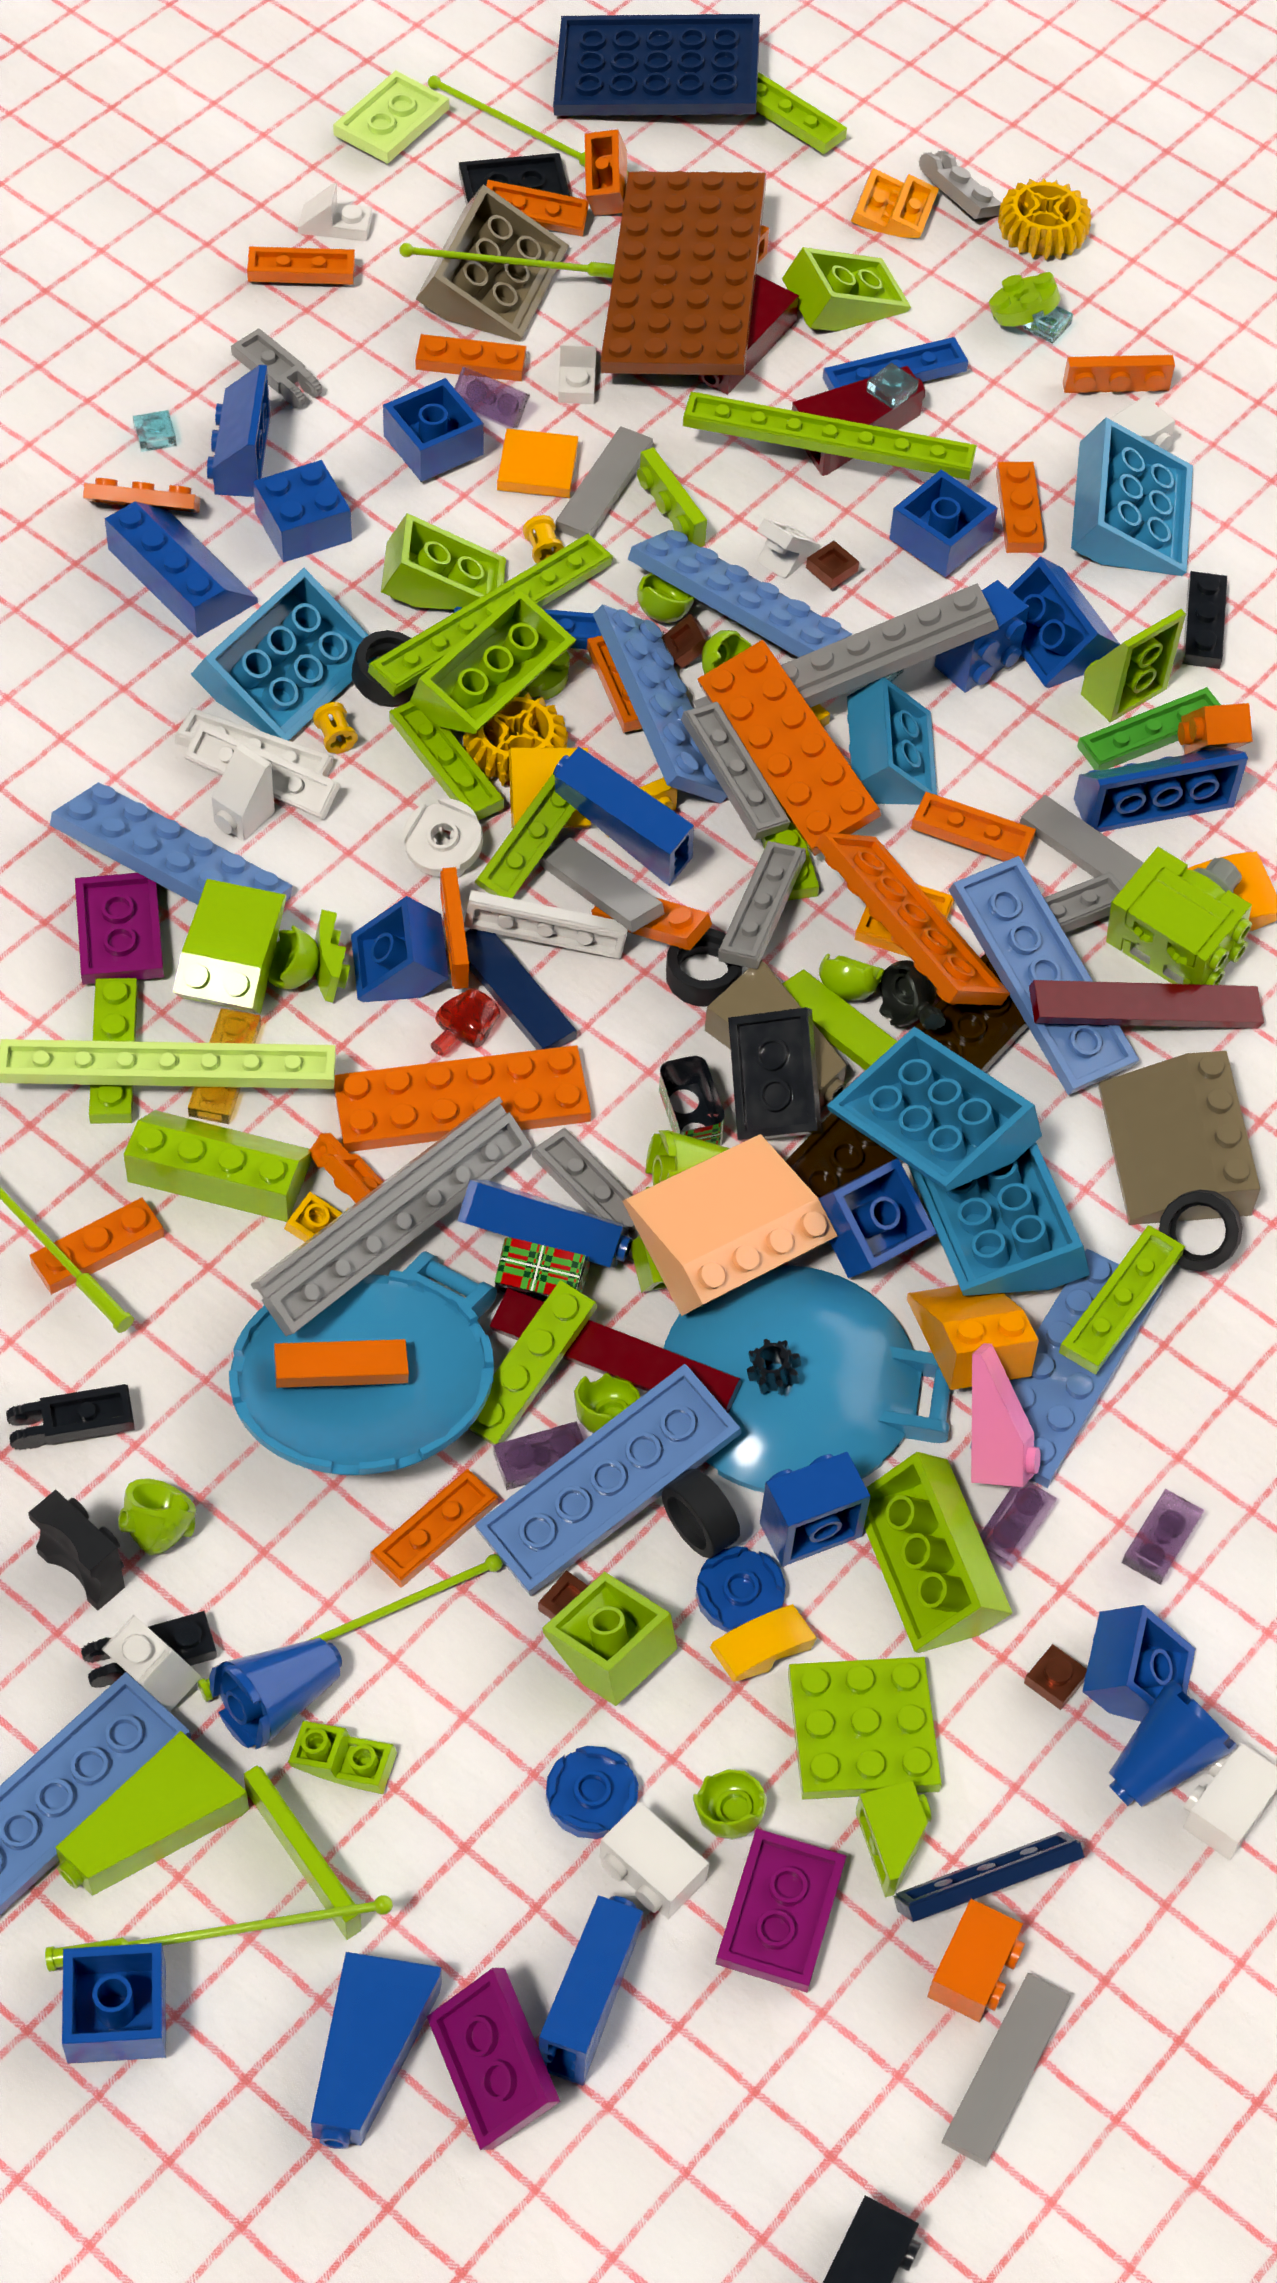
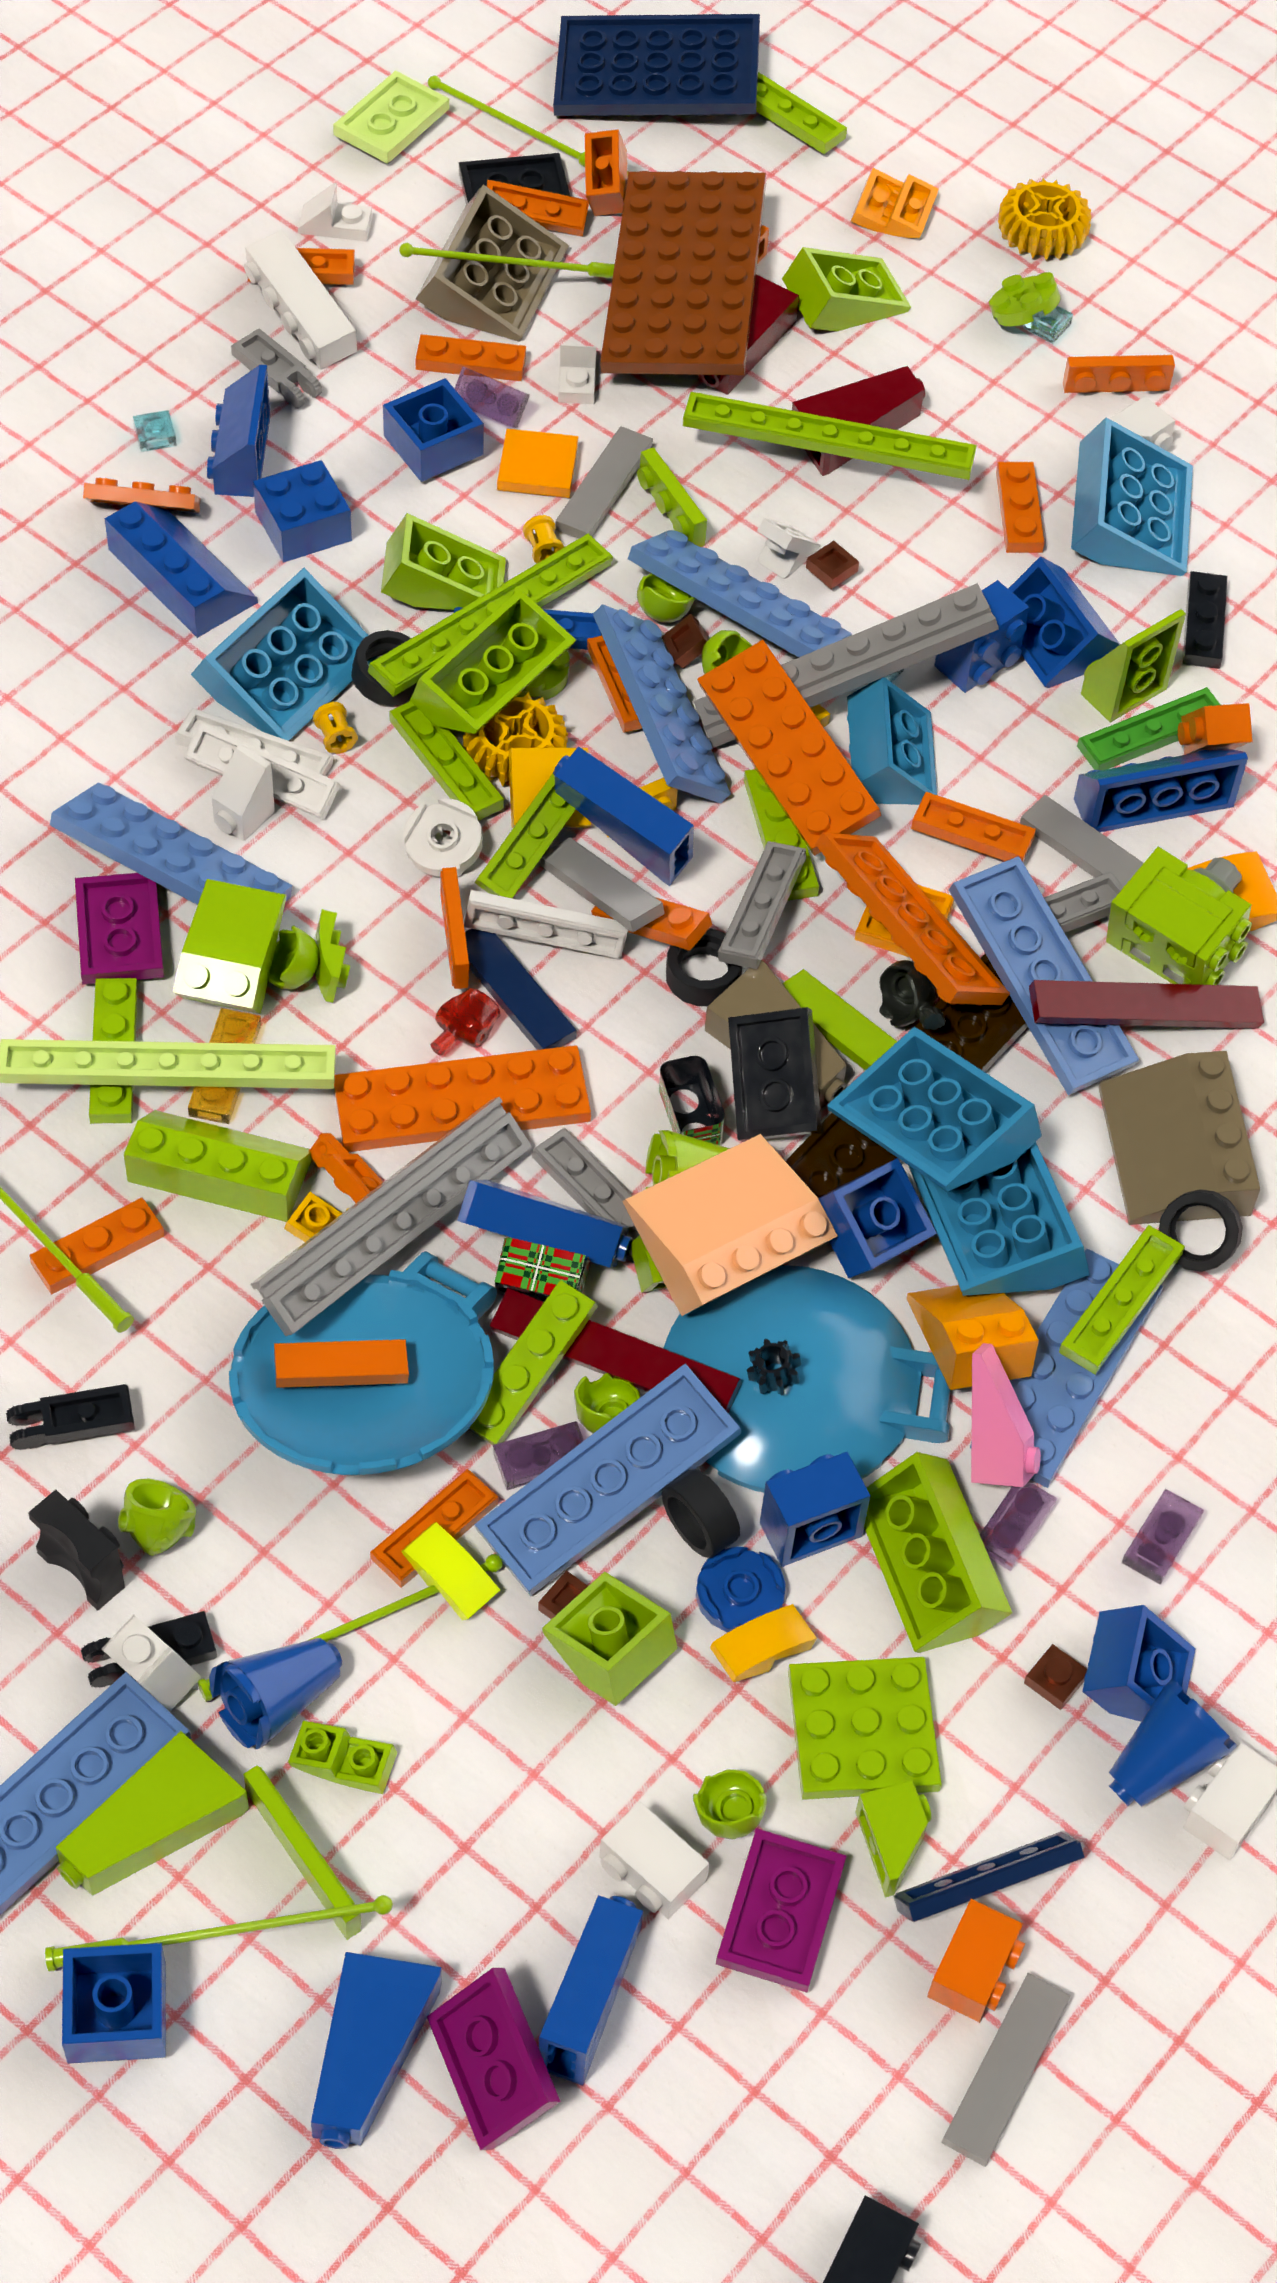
(300, 299): none -> white brick
(400, 953): blue slope -> none
(451, 1569): none -> neon yellow slope
(590, 1791): blue tile -> none
(735, 770): light grey tile -> none
(849, 977): lime hair -> none
(892, 385): clear light blue plate -> none
(925, 361): blue plate -> none
(943, 523): blue brick -> none
(959, 185): light grey hinge -> none

